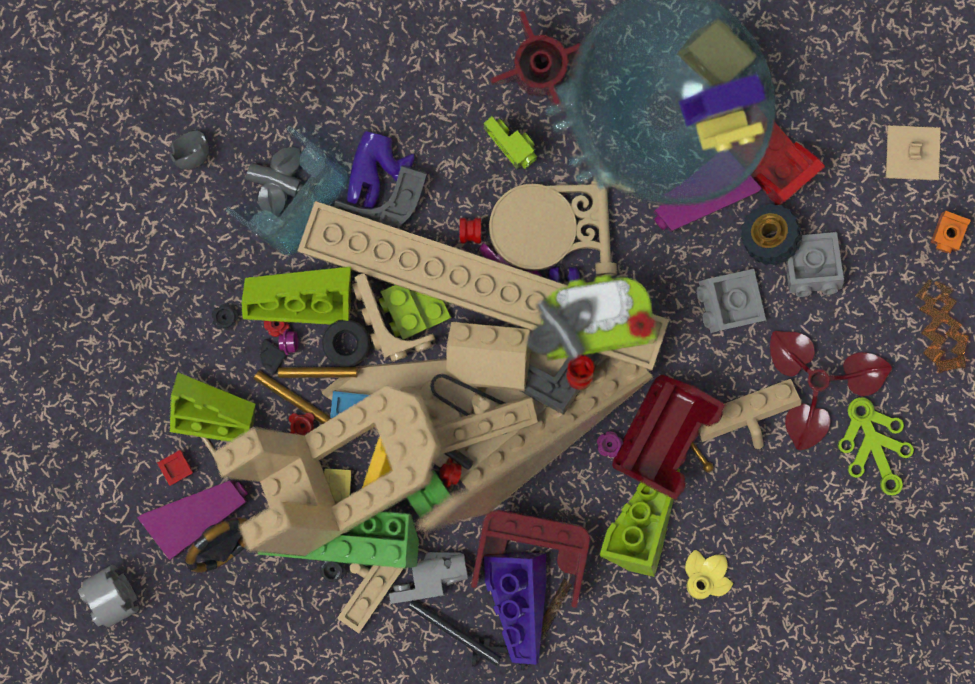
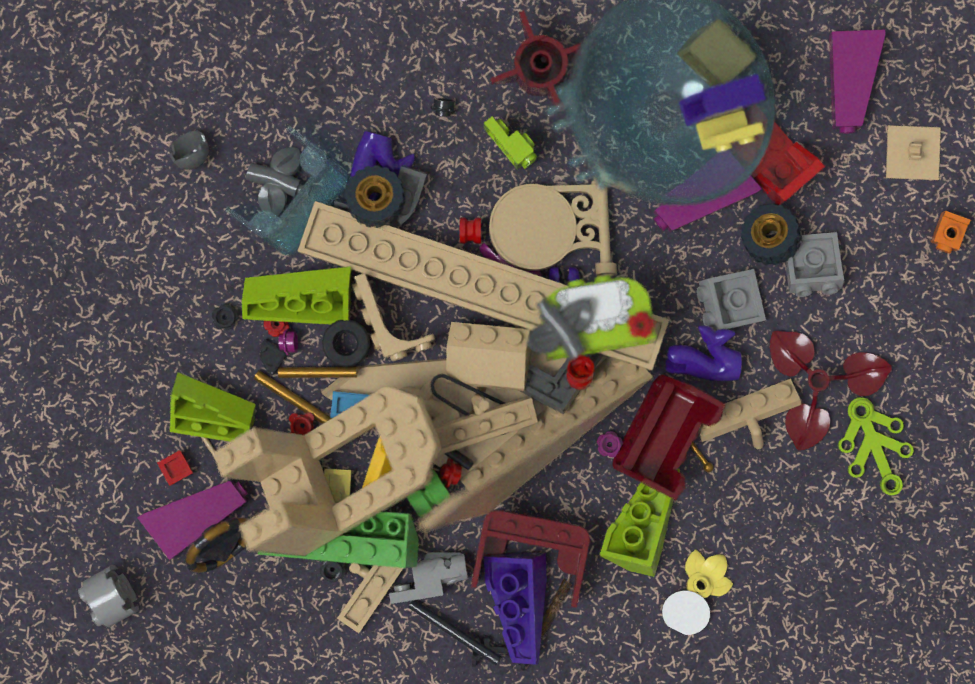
(375, 212): none -> black wheel
(412, 311): lime plate -> none
(443, 107): none -> black plate
(686, 612): none -> white sticker
(692, 362): none -> dark purple piece
(852, 73): none -> magenta slope
(939, 317): clear orange piece -> none

